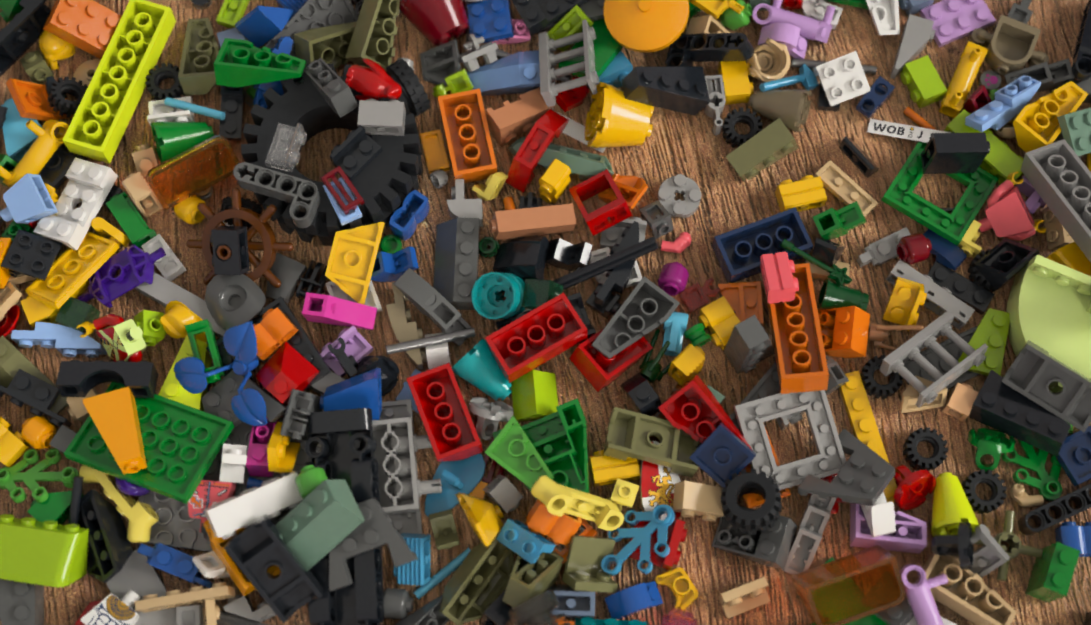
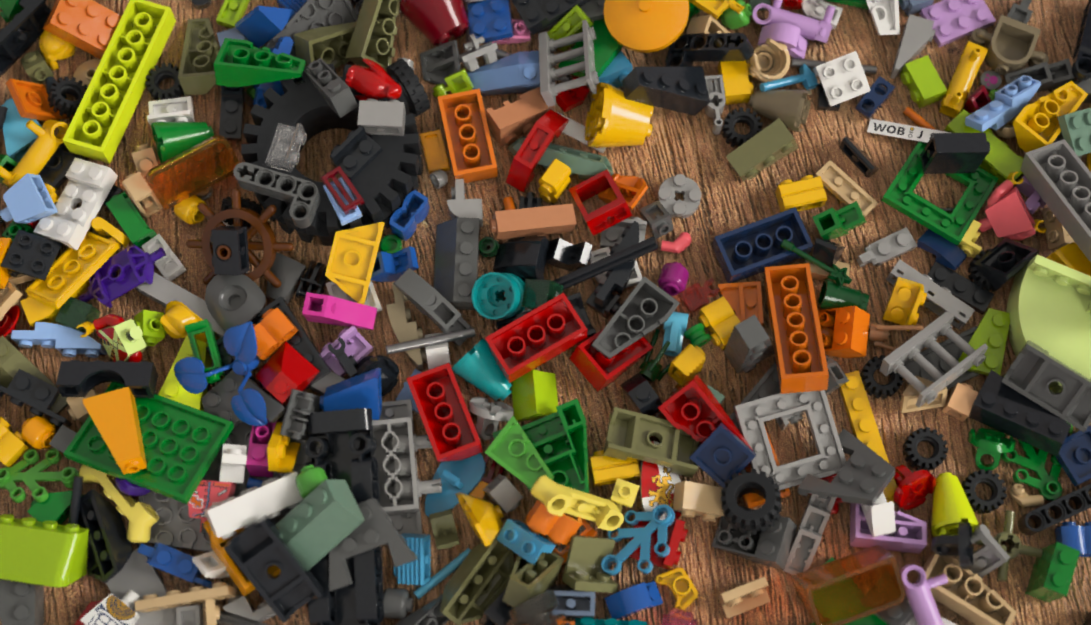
(195, 108): medium azure bar -> none
(494, 185): light yellow bracket -> none
(778, 277): coral brick -> none
(914, 248): dark red head -> none

